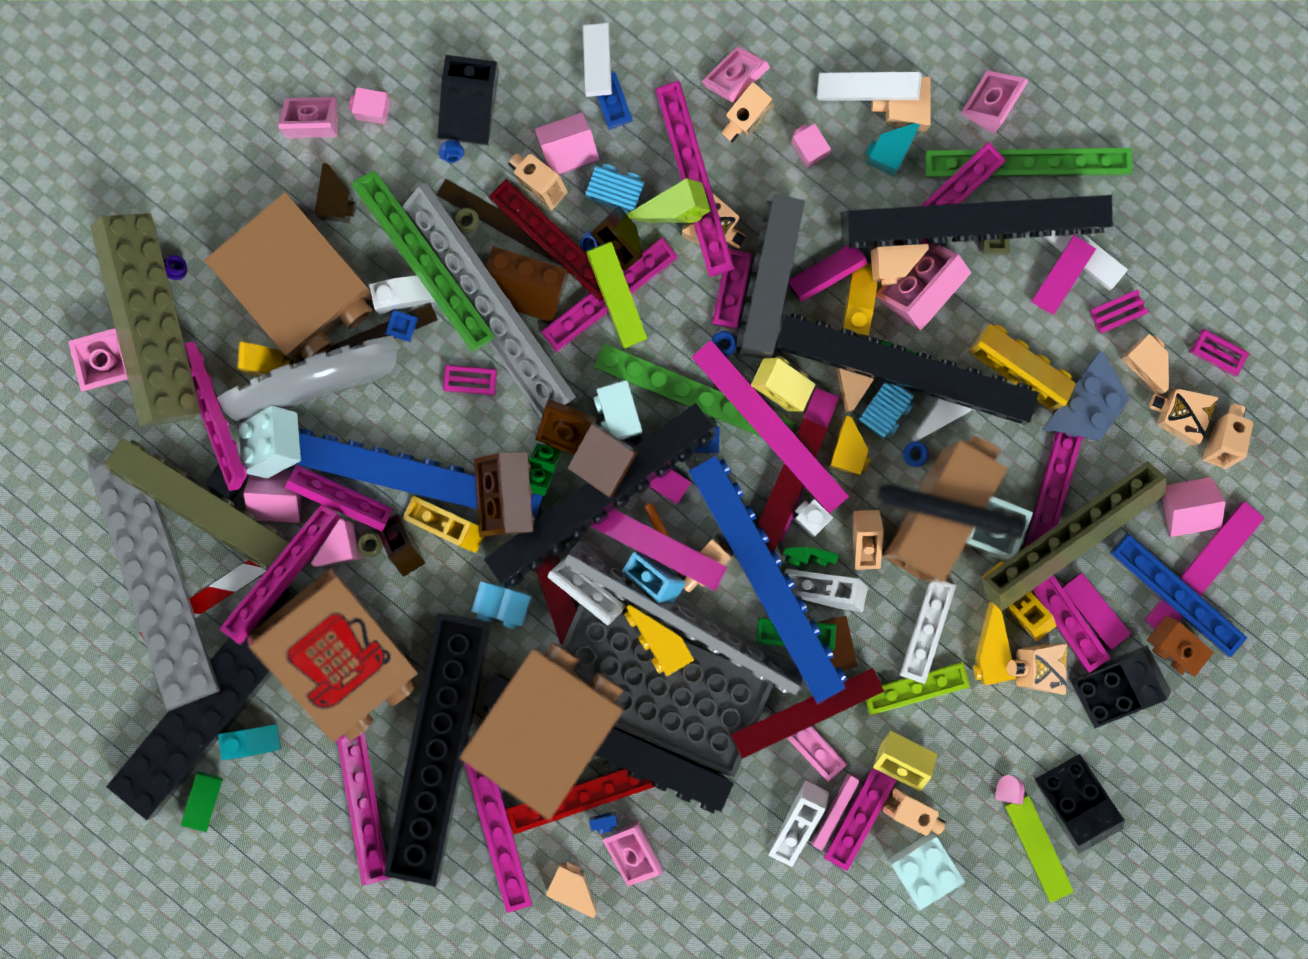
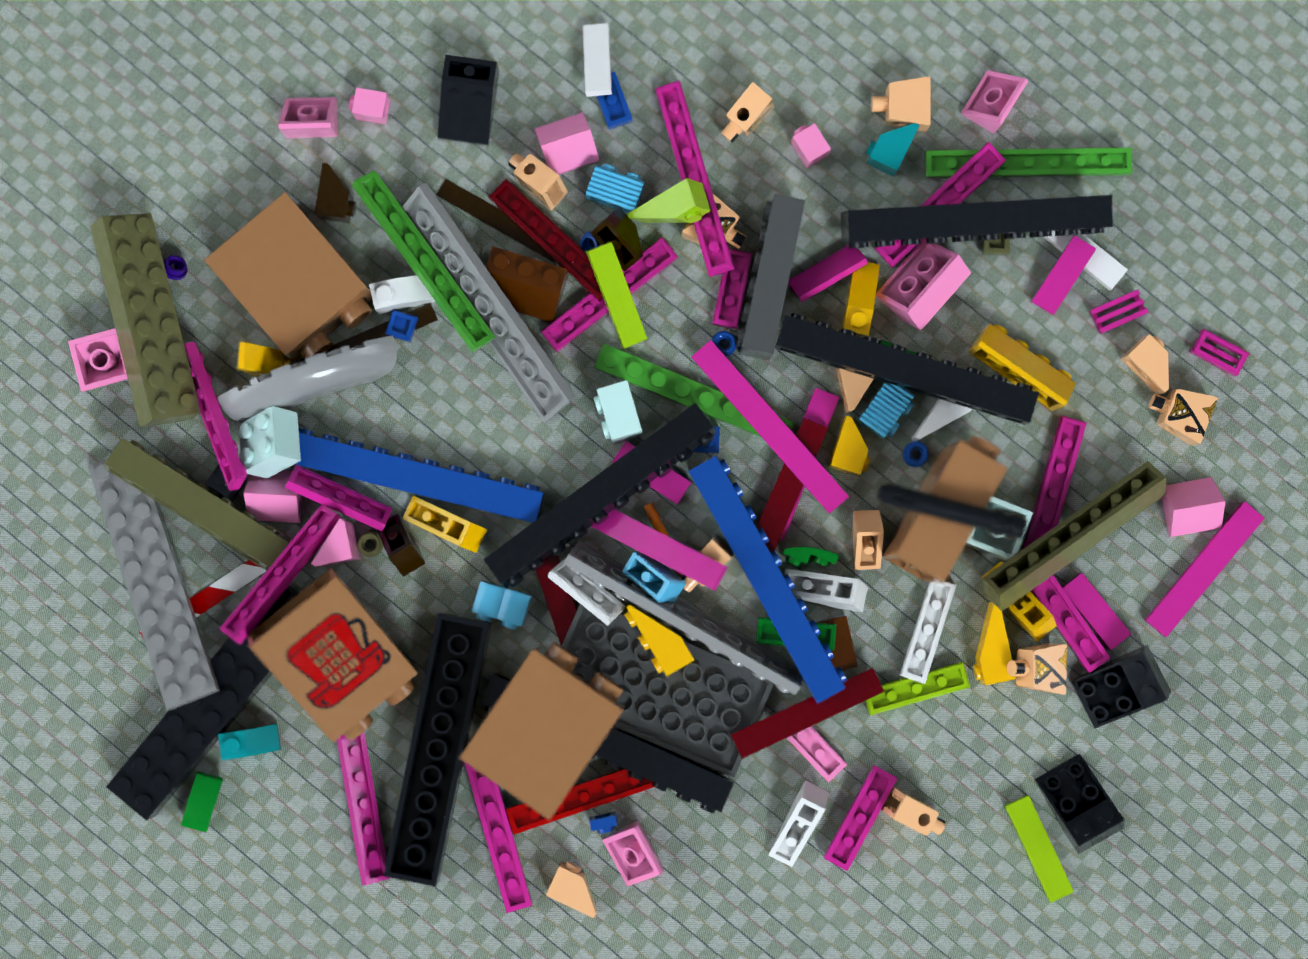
(447, 378): dark pink tile -> none
(451, 151): blue plate -> none
(466, 212): olive plate -> none
(503, 494): reddish brown slope -> none
(542, 467): green slope -> none
(563, 427): reddish brown tile -> none
(602, 460): tile -> none
(735, 74): bright pink tile -> none
(783, 384): light yellow brick -> none
(812, 517): white brick -> none
(834, 811): bright pink tile -> none
(869, 86): white tile -> none
(895, 262): light nougat slope -> none
(906, 762): light yellow brick -> none
(926, 871): light aqua brick -> none
(1010, 790): bright pink tile -> none
(1093, 403): sand blue wing -> none
(1178, 595): blue tile -> none
(1179, 646): dark orange brick -> none
(1229, 438): light nougat torso -> none

